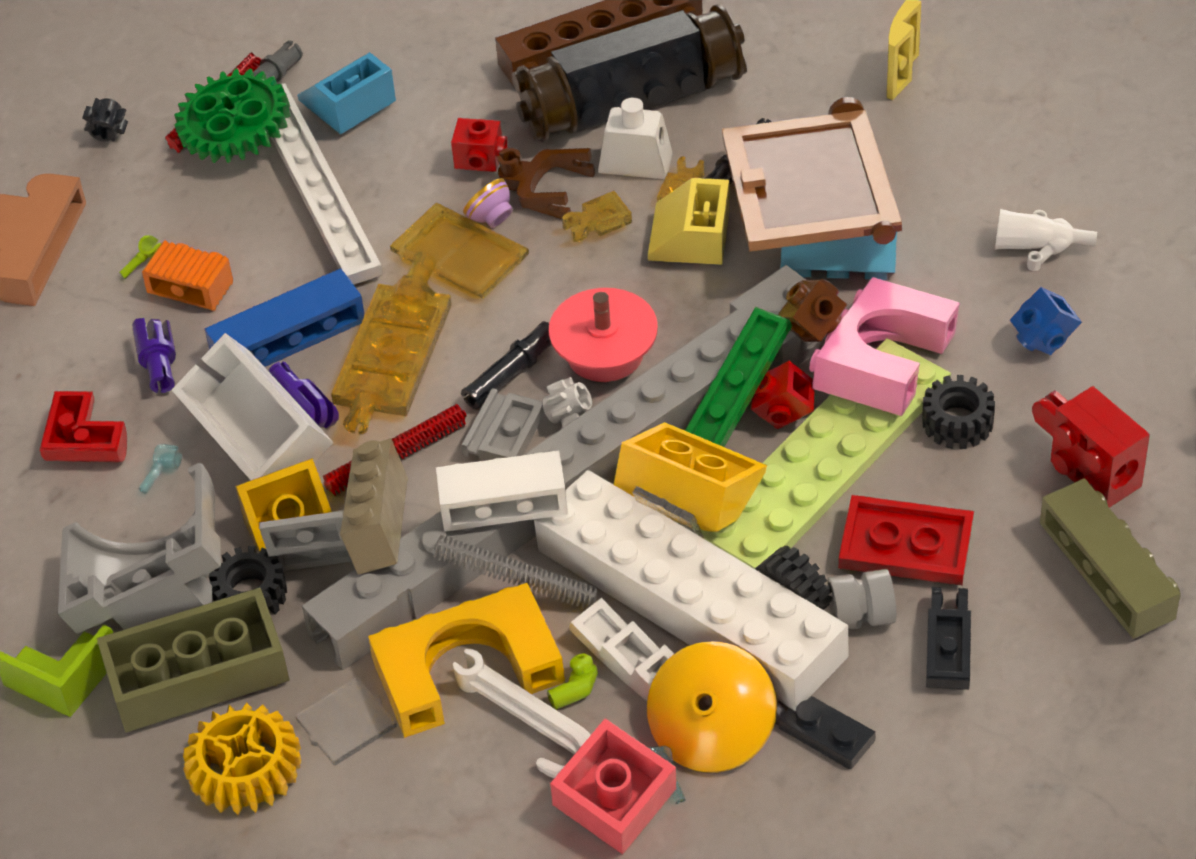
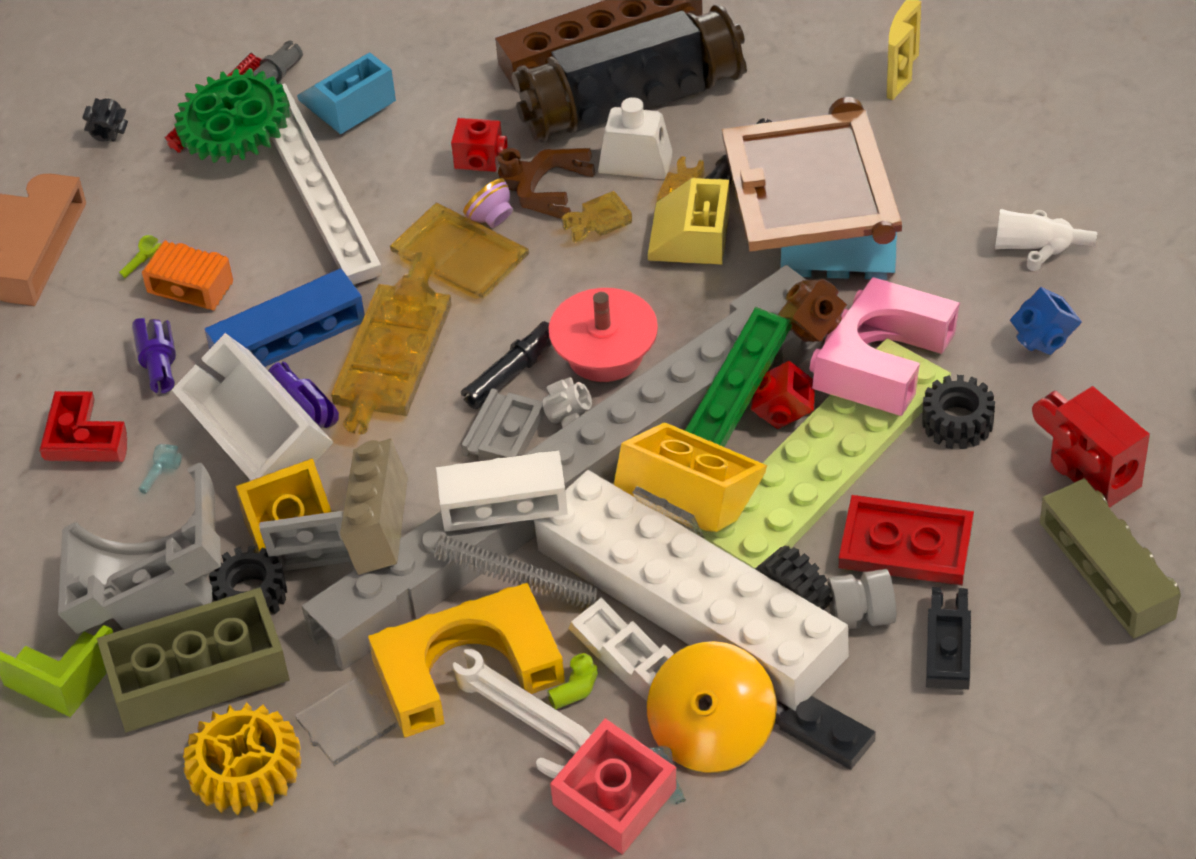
(405, 442): red axle -> none

